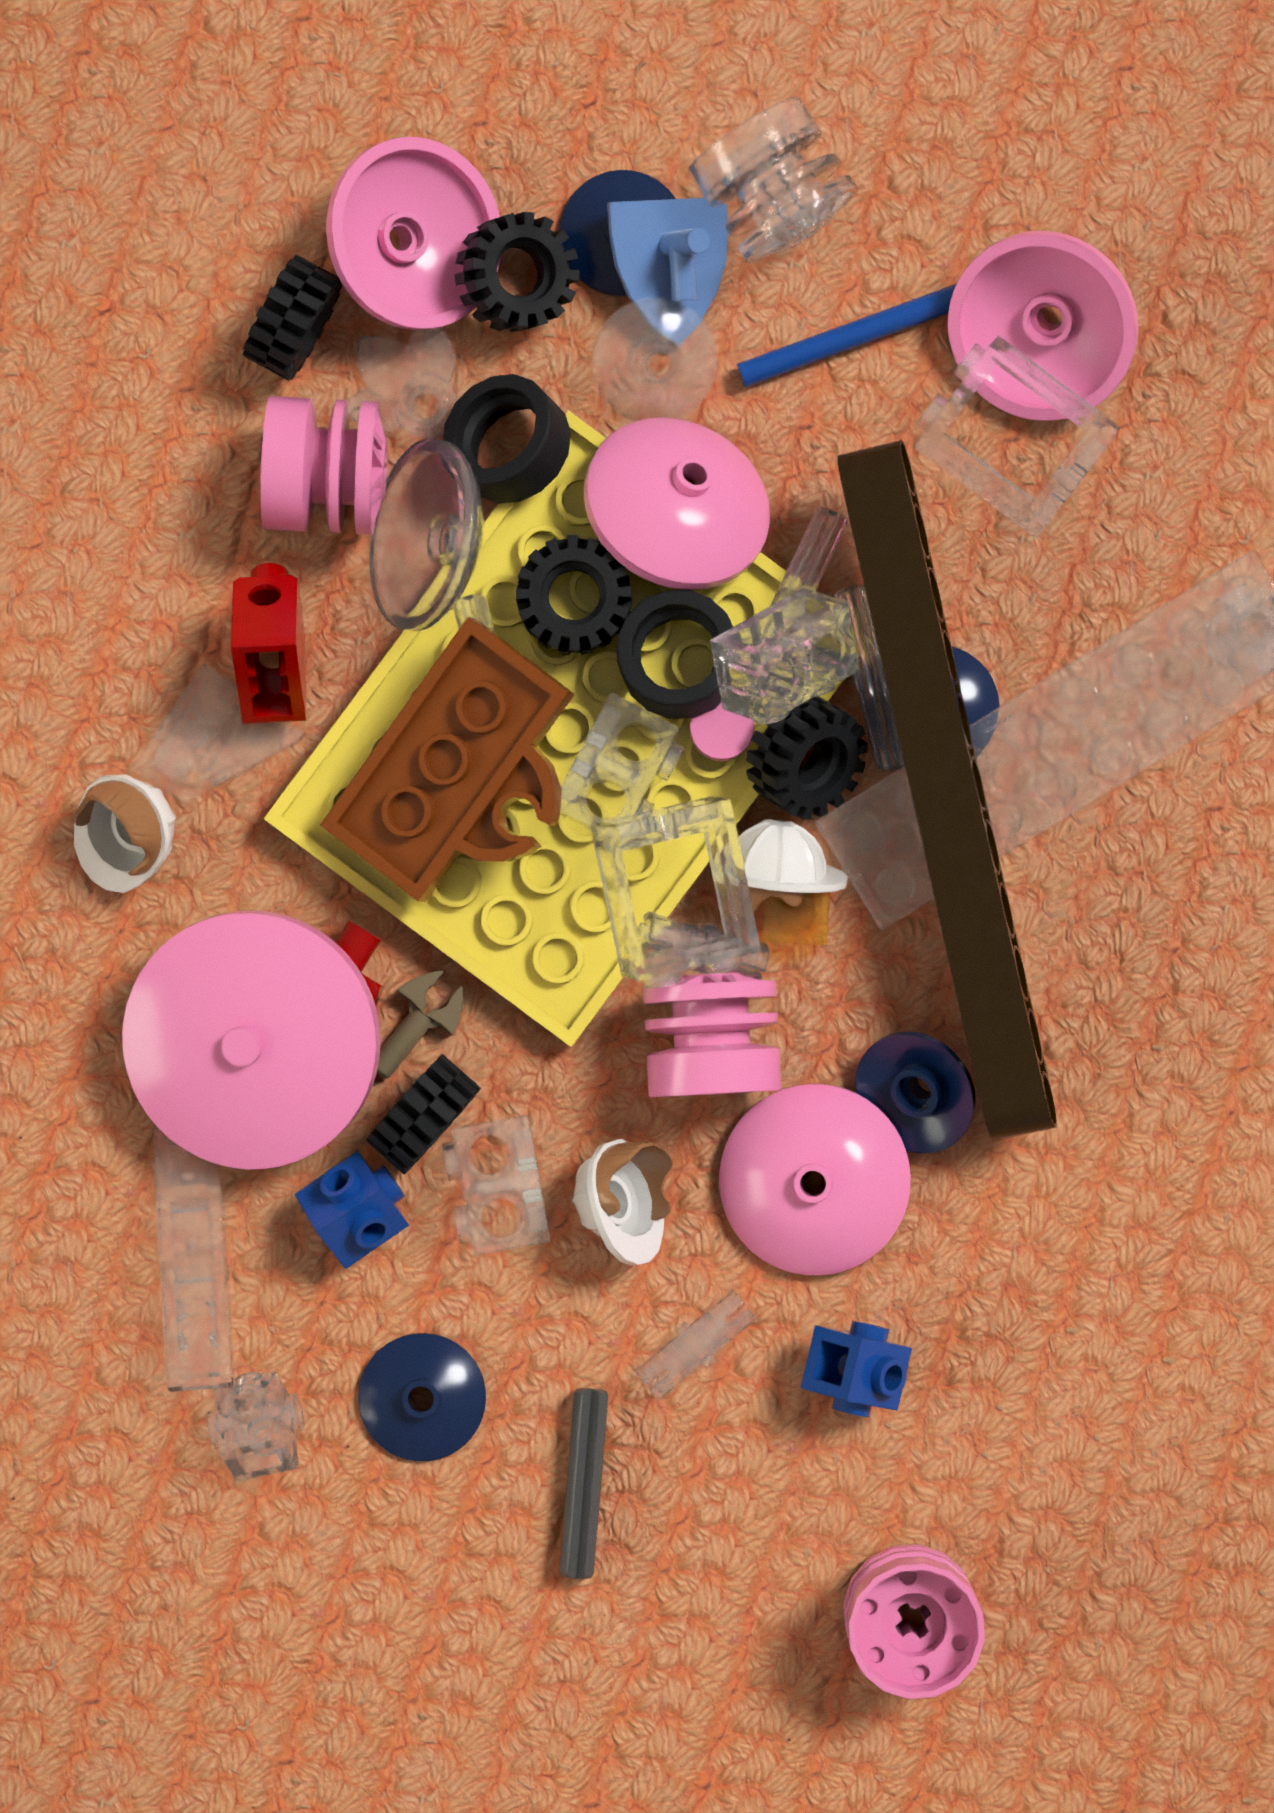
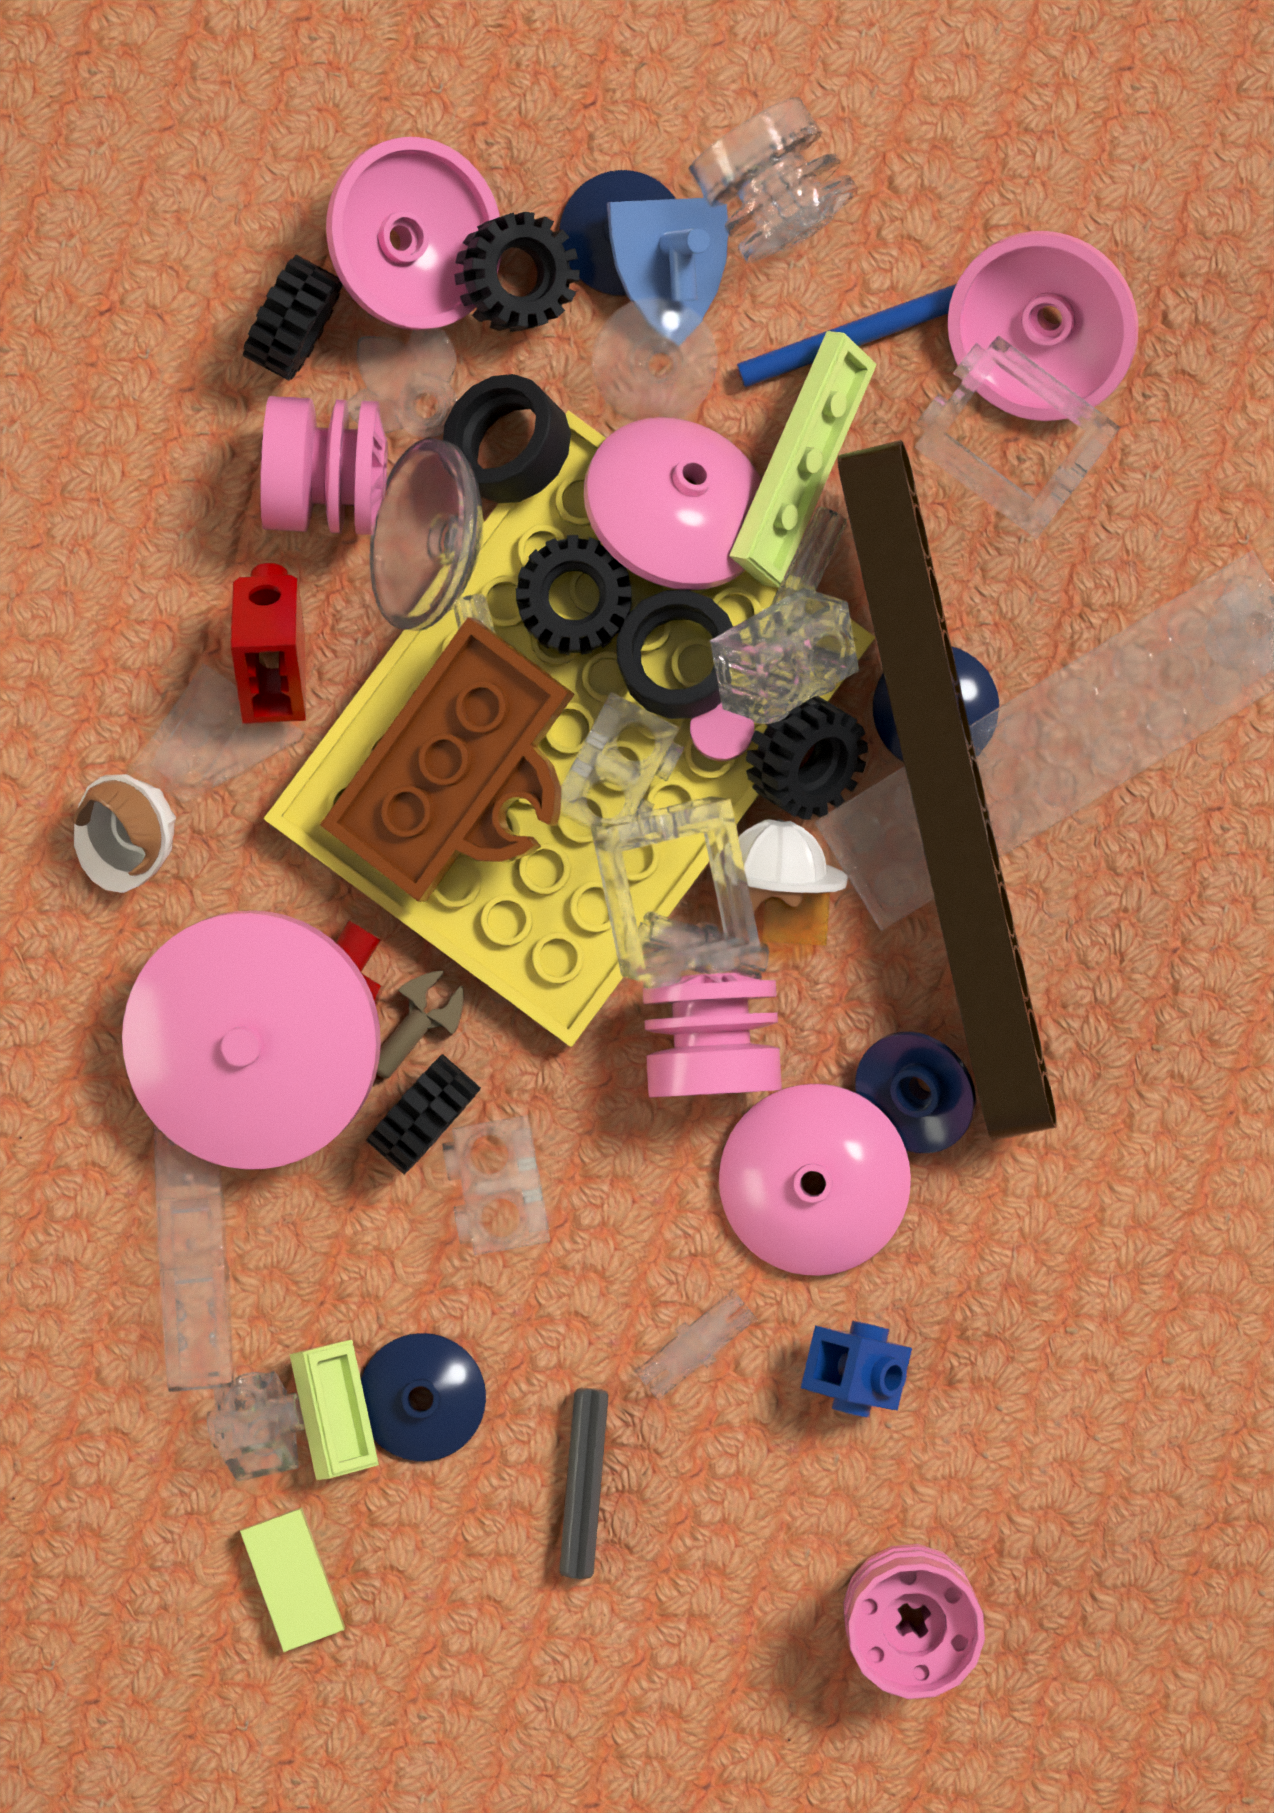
(292, 1579): none -> yellowish green tile
(334, 1409): none -> yellowish green tile
(353, 1208): blue brick -> none
(624, 1198): white piece -> none
(803, 459): none -> yellowish green tile
(872, 683): clear axle -> none

